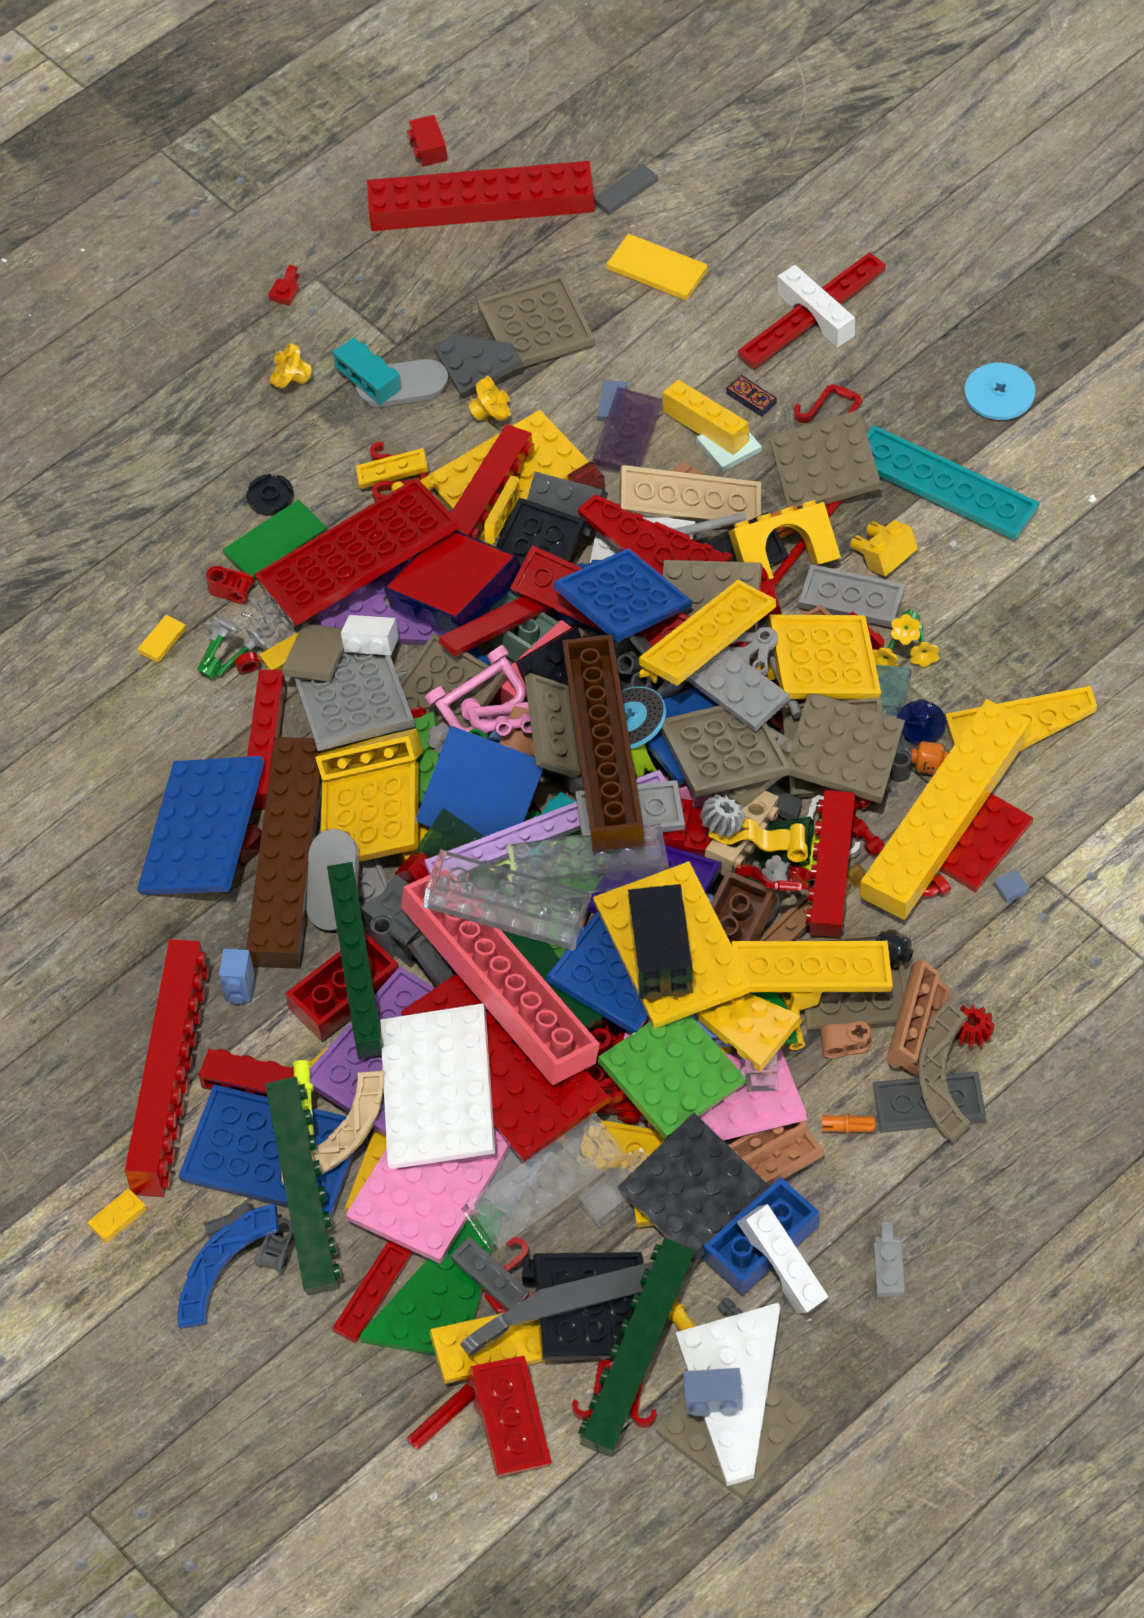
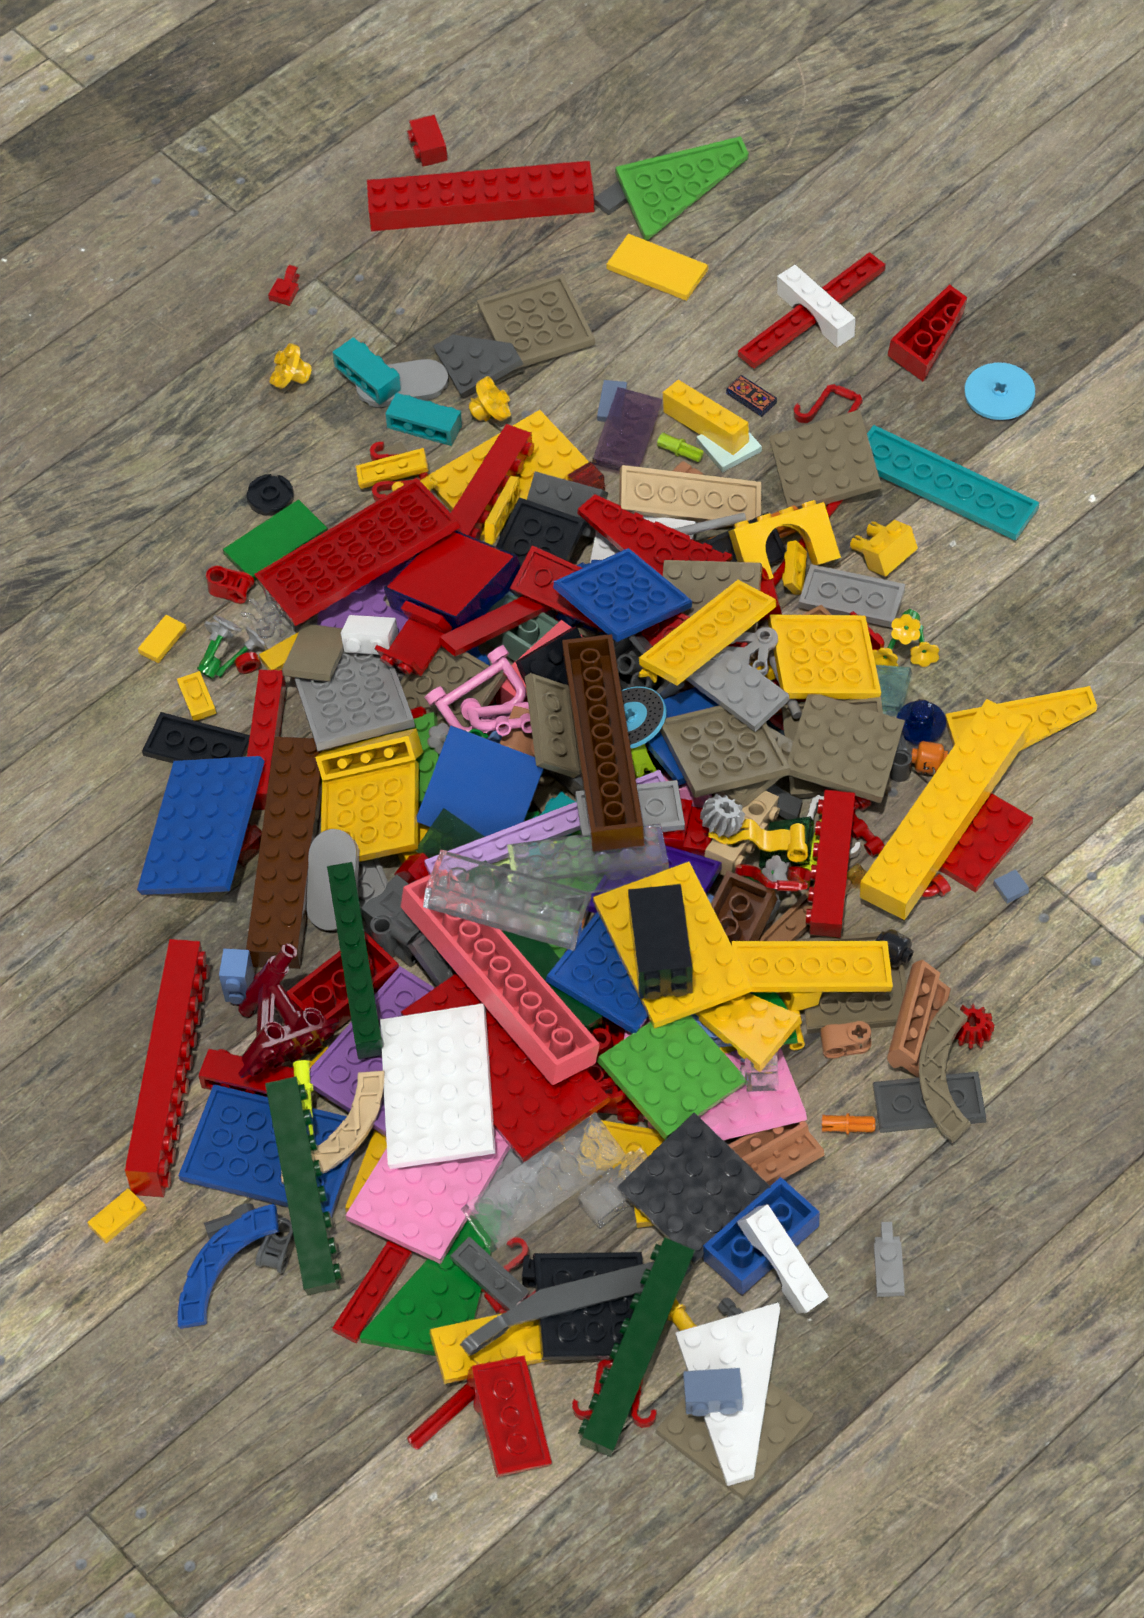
(186, 739): none -> black tile
(196, 696): none -> yellow plate
(274, 1043): none -> dark red plate
(416, 641): none -> red panel
(423, 419): none -> teal brick
(671, 183): none -> bright green wing
(679, 447): none -> lime axle
(794, 567): none -> yellow plate
(926, 334): none -> red wedge

